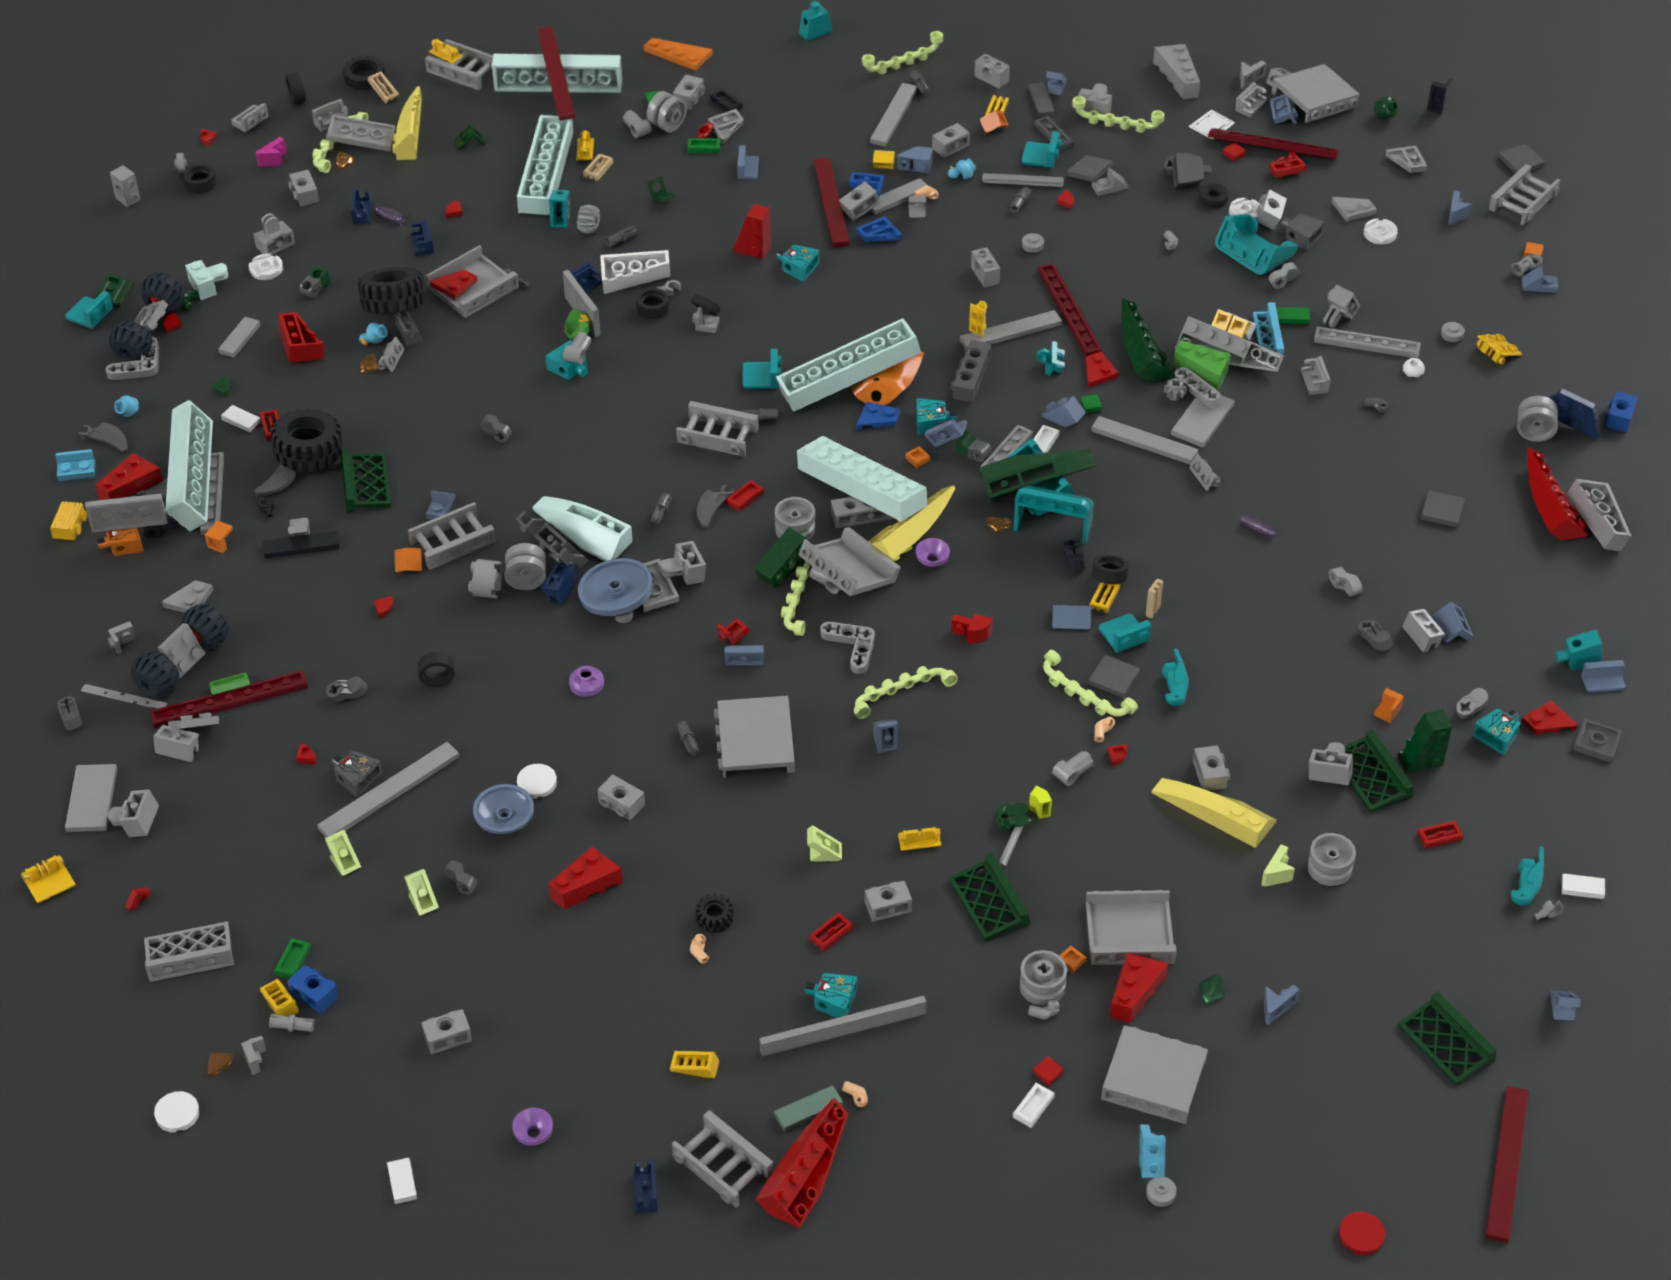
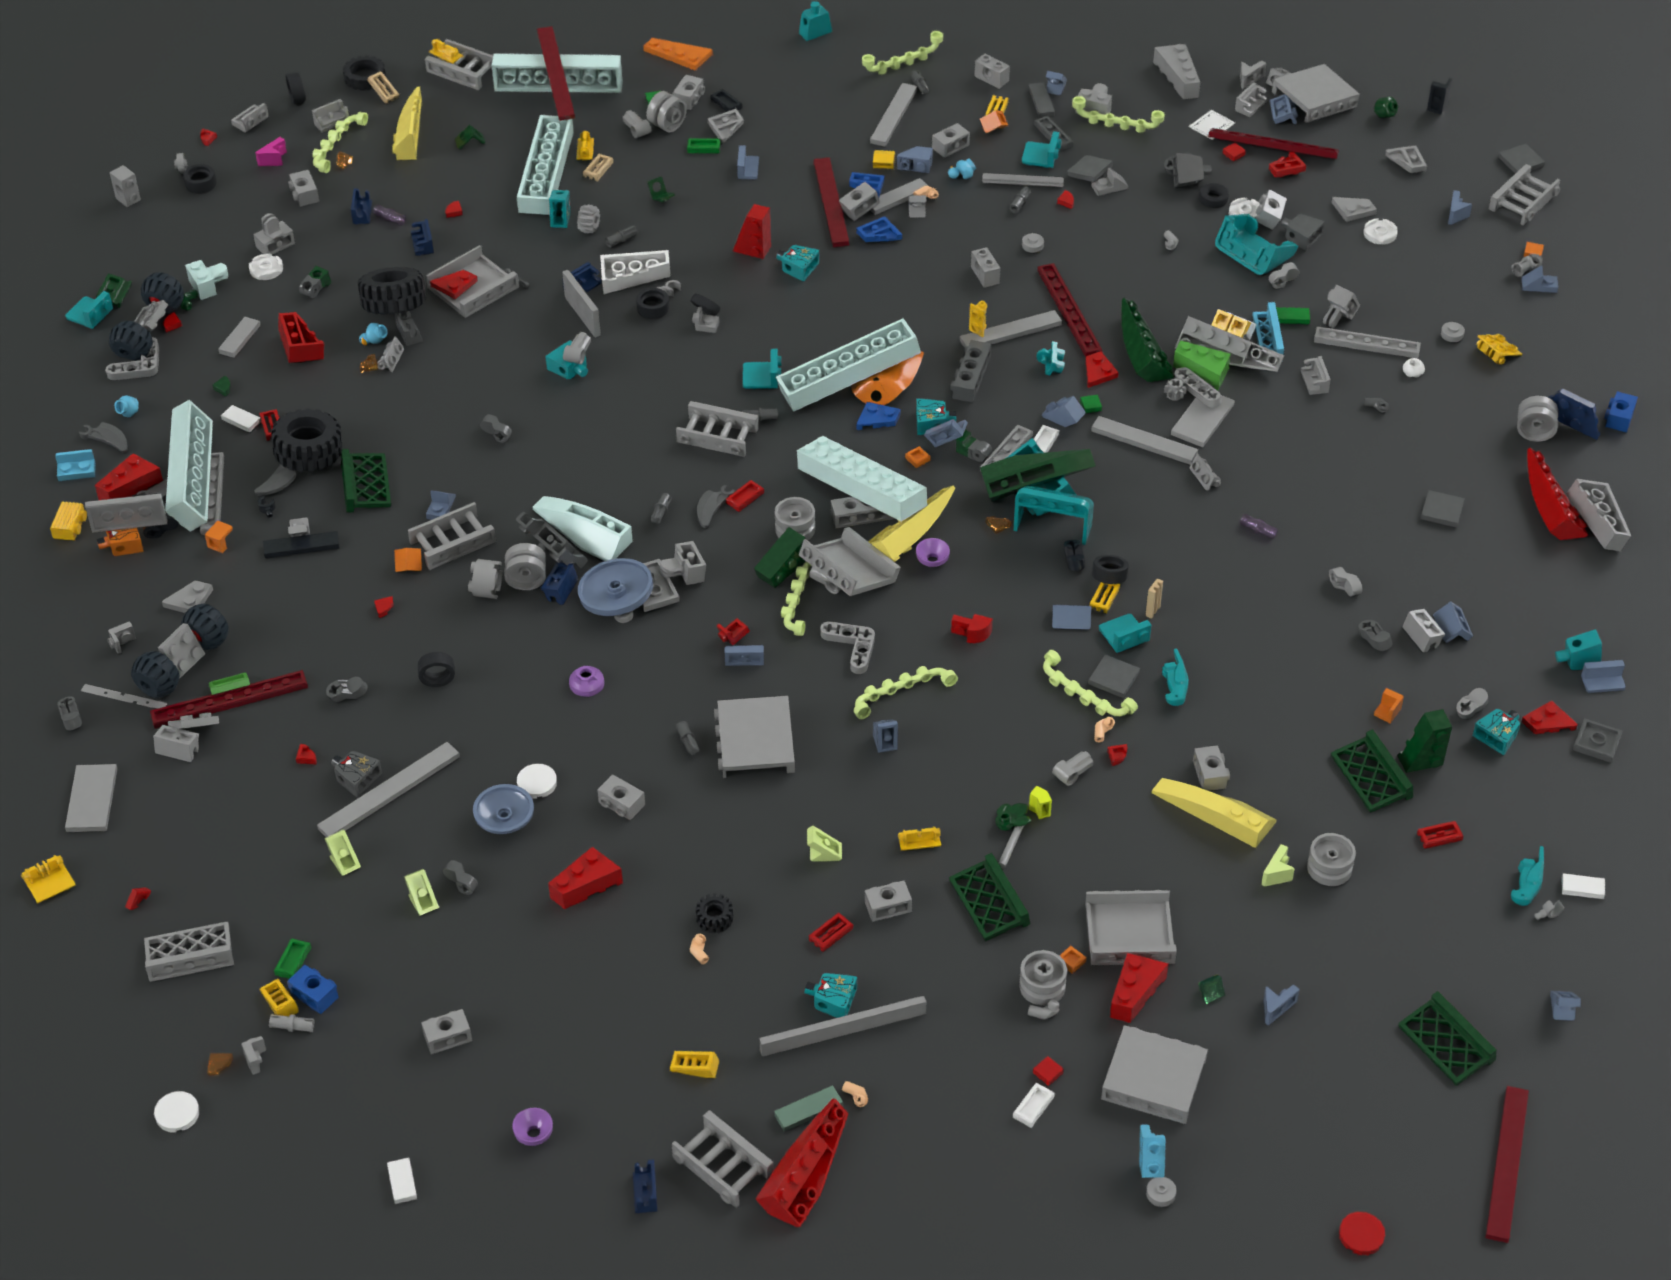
(135, 814): light grey brick -> none
(361, 132): light grey tile -> none
(576, 323): bright green hair -> none
(704, 131): red tile -> none
(1331, 765): light grey brick -> none

